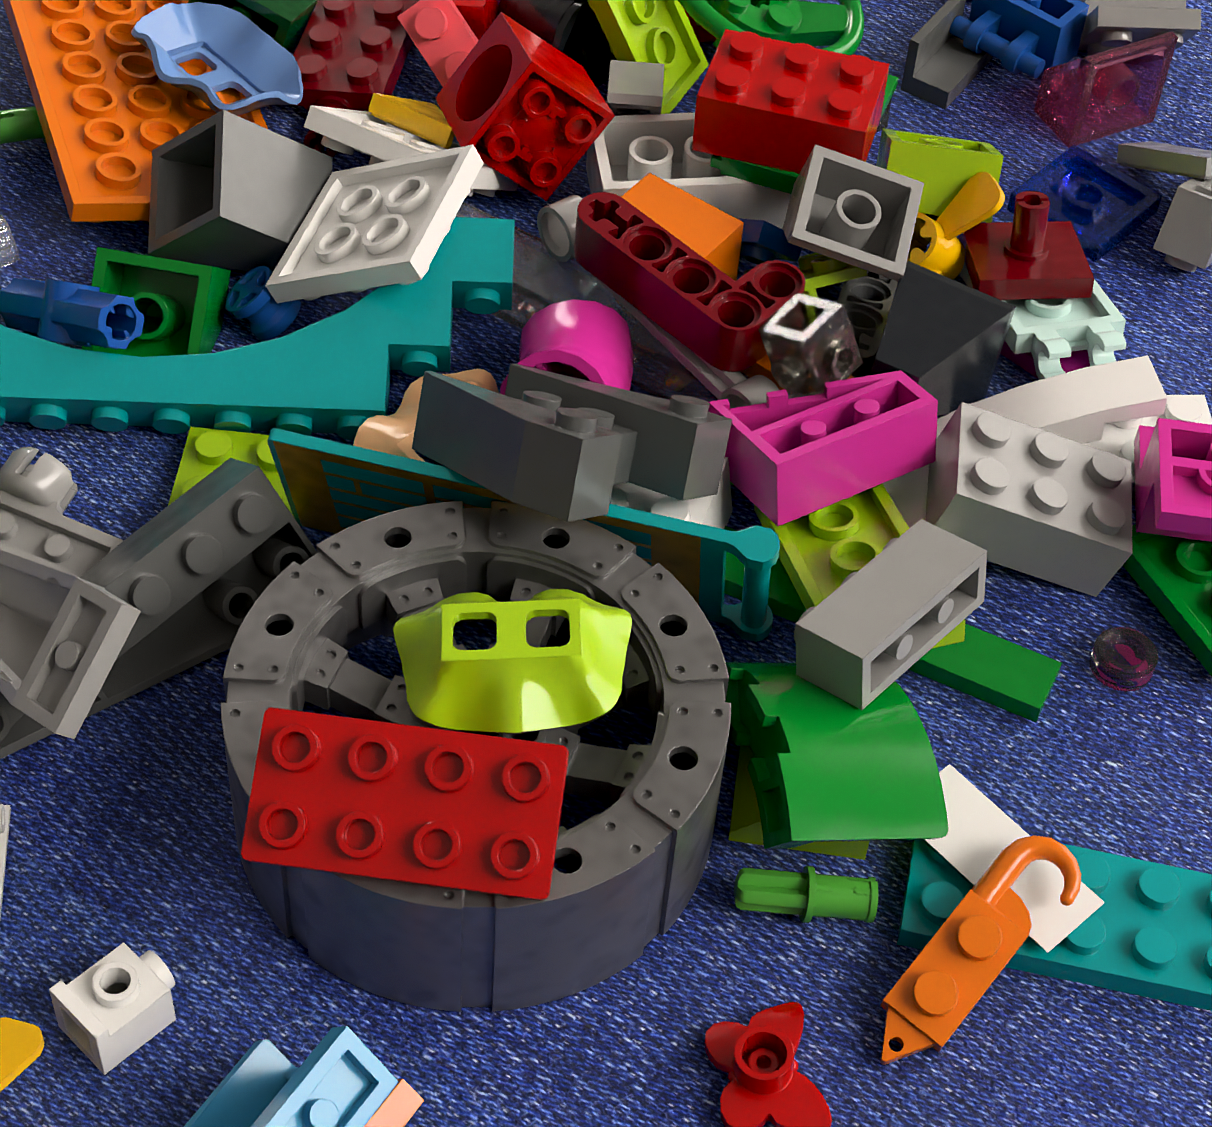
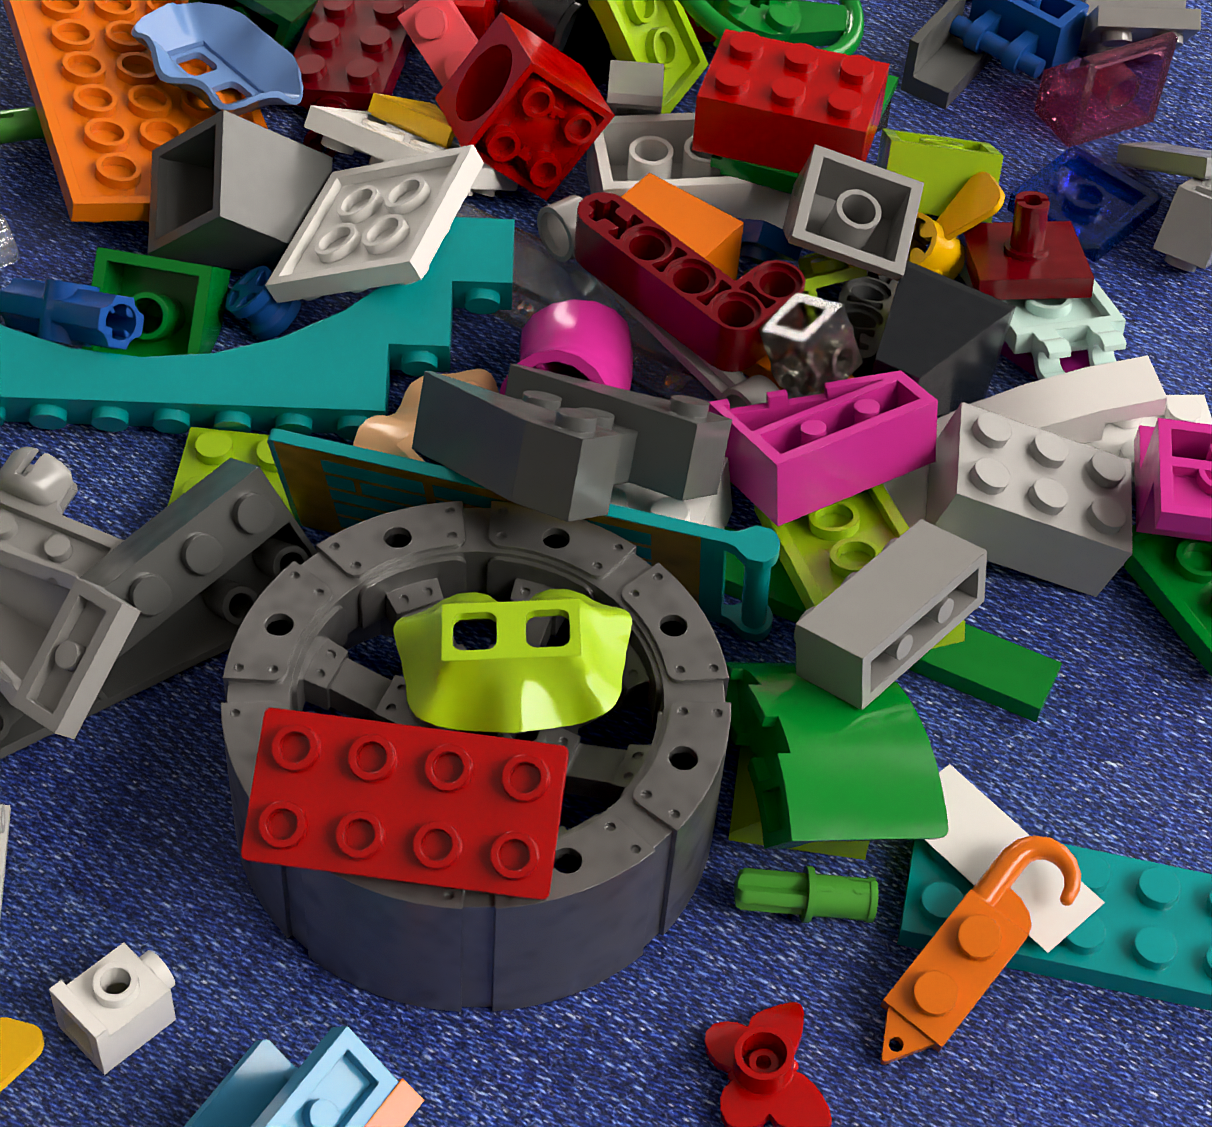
(1123, 659): clear smoke tile -> none

